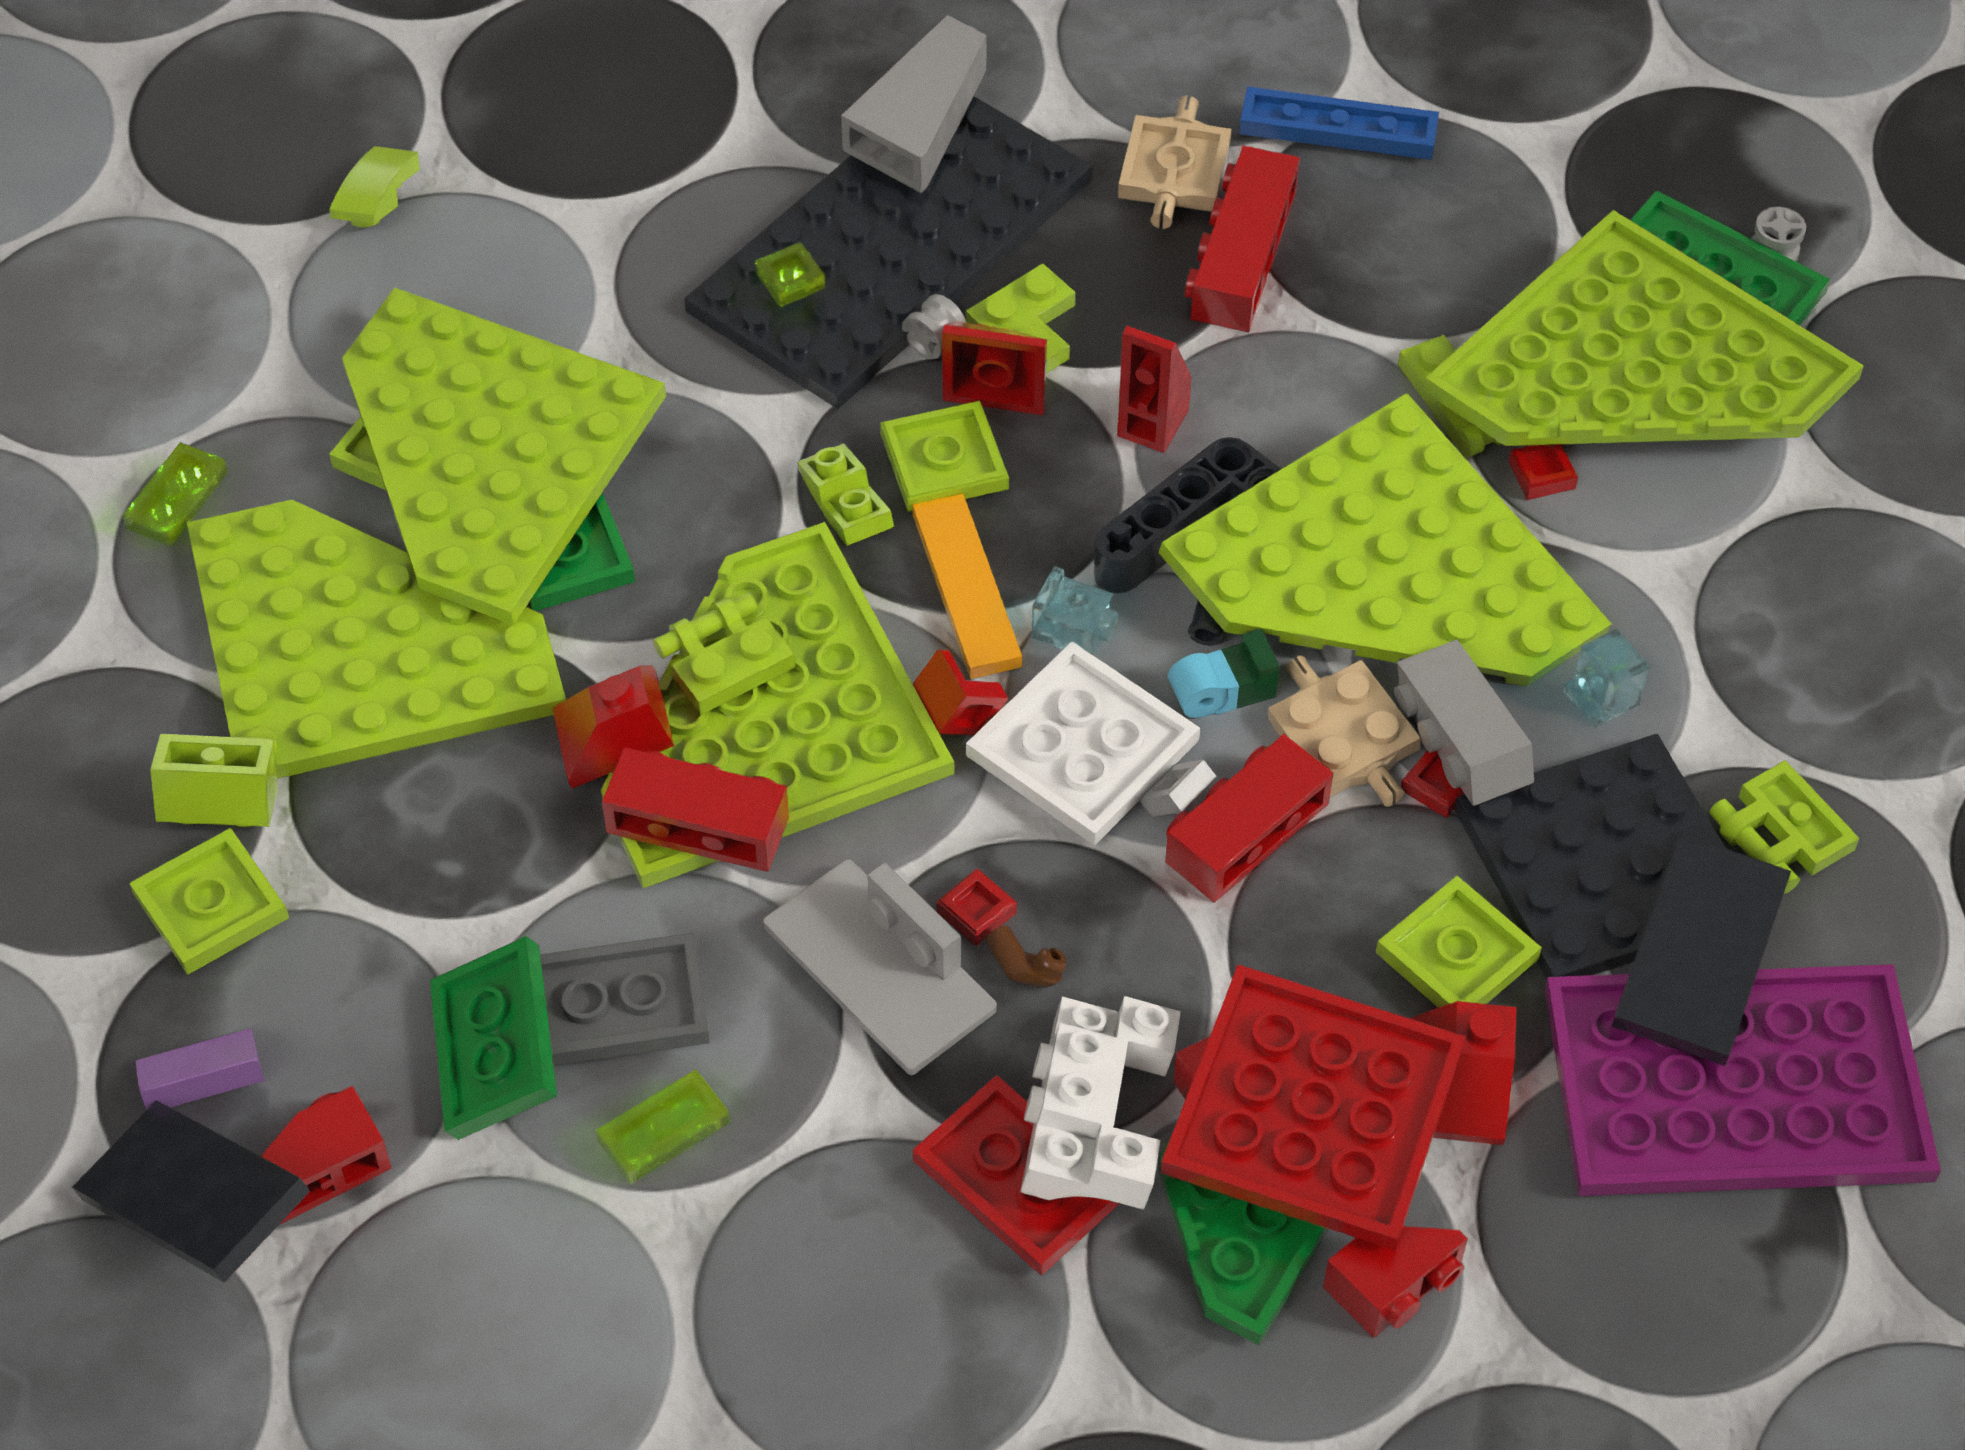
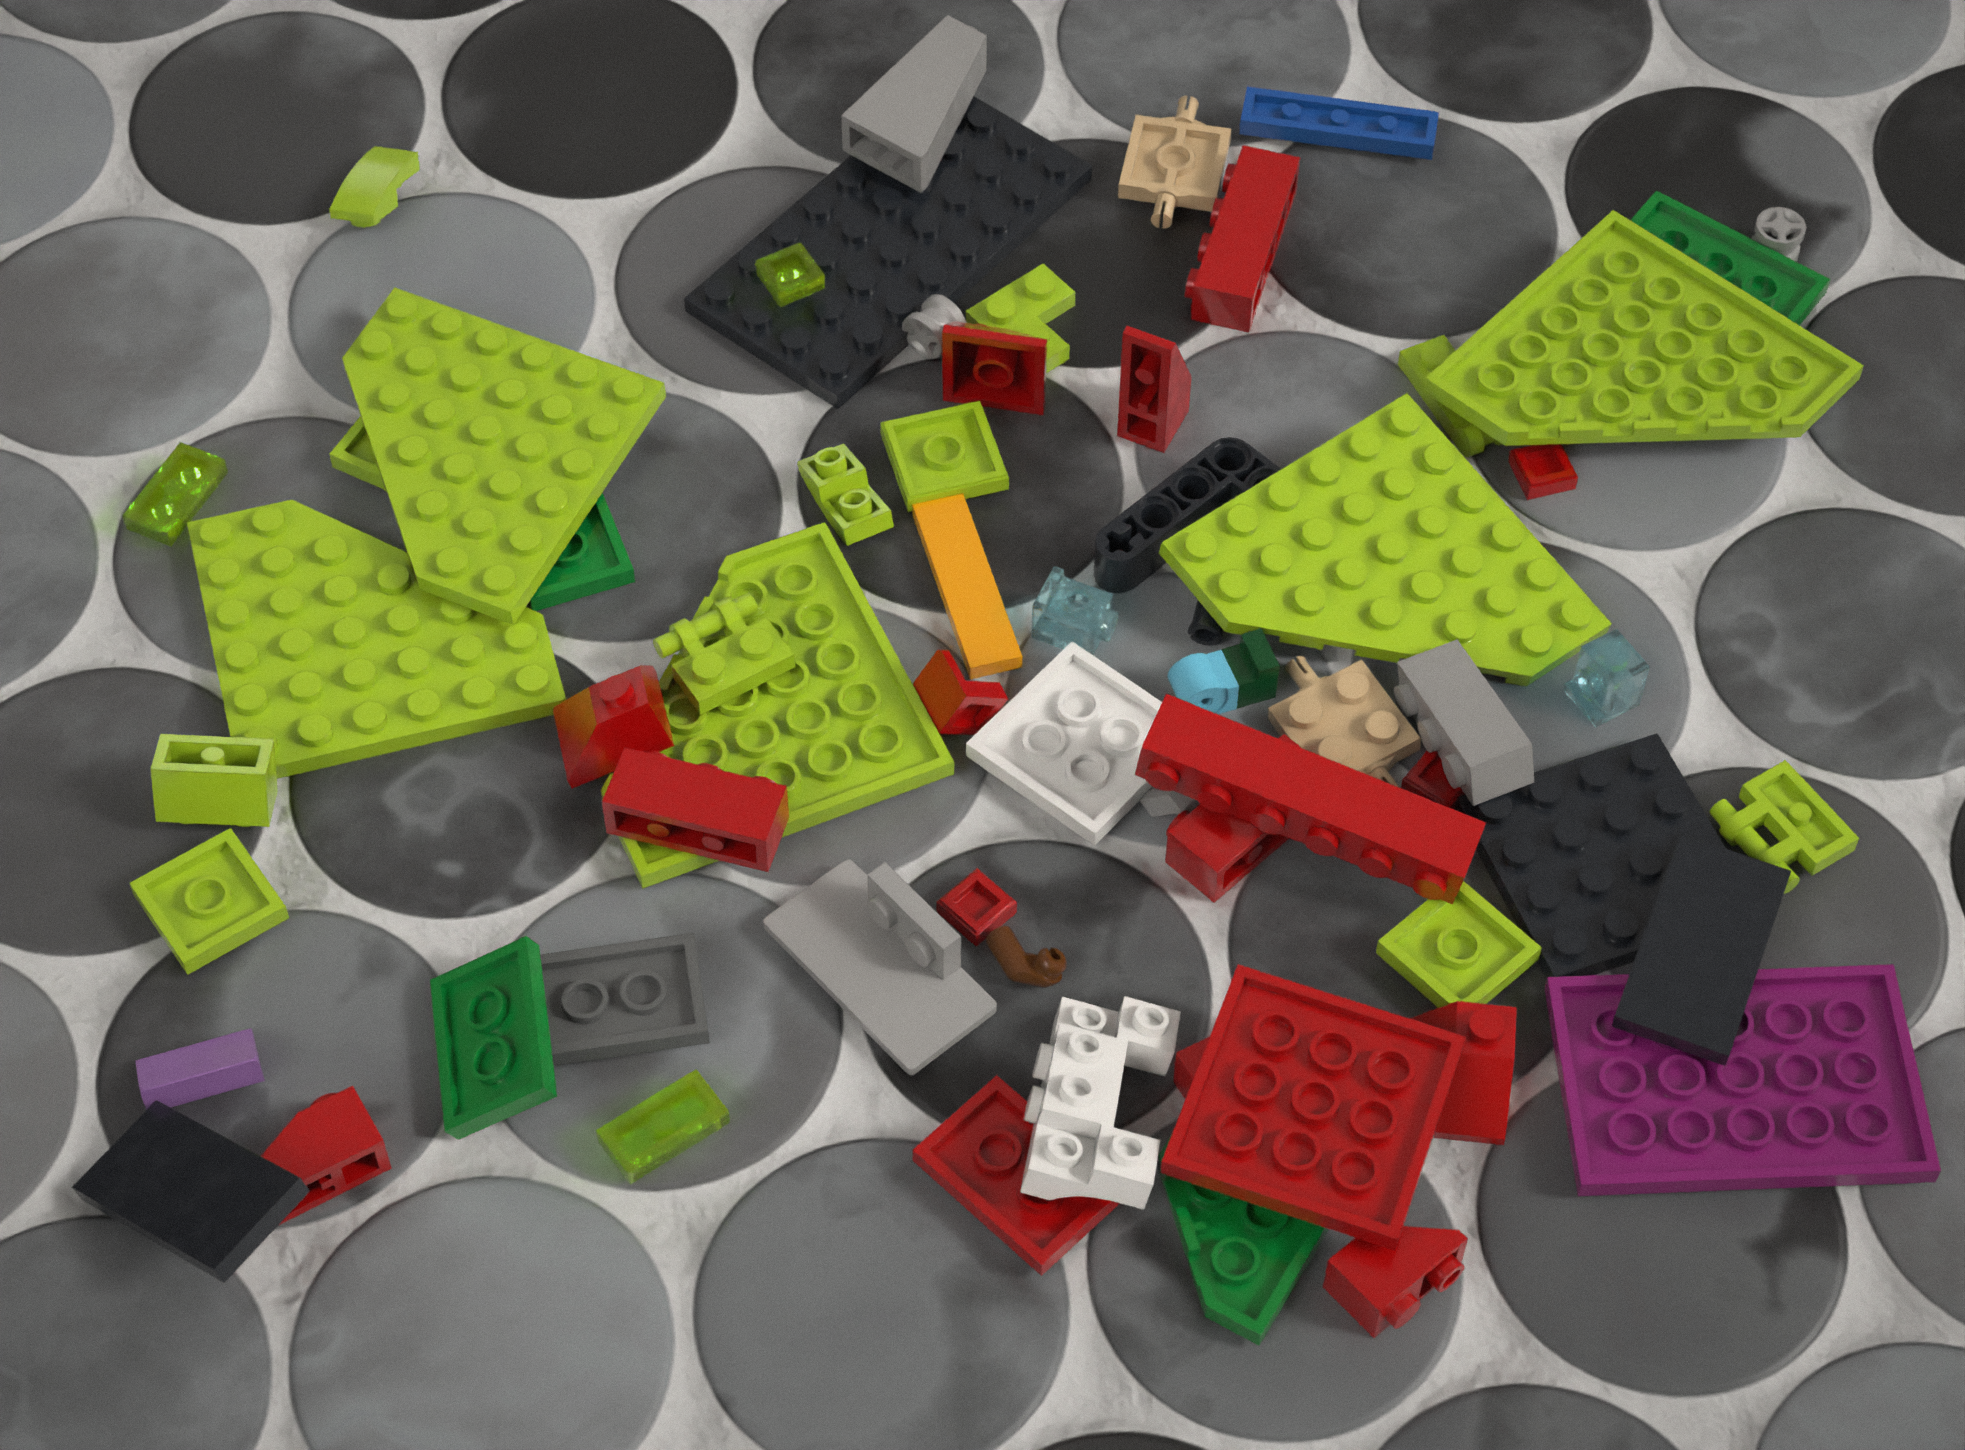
(1309, 799): none -> red brick

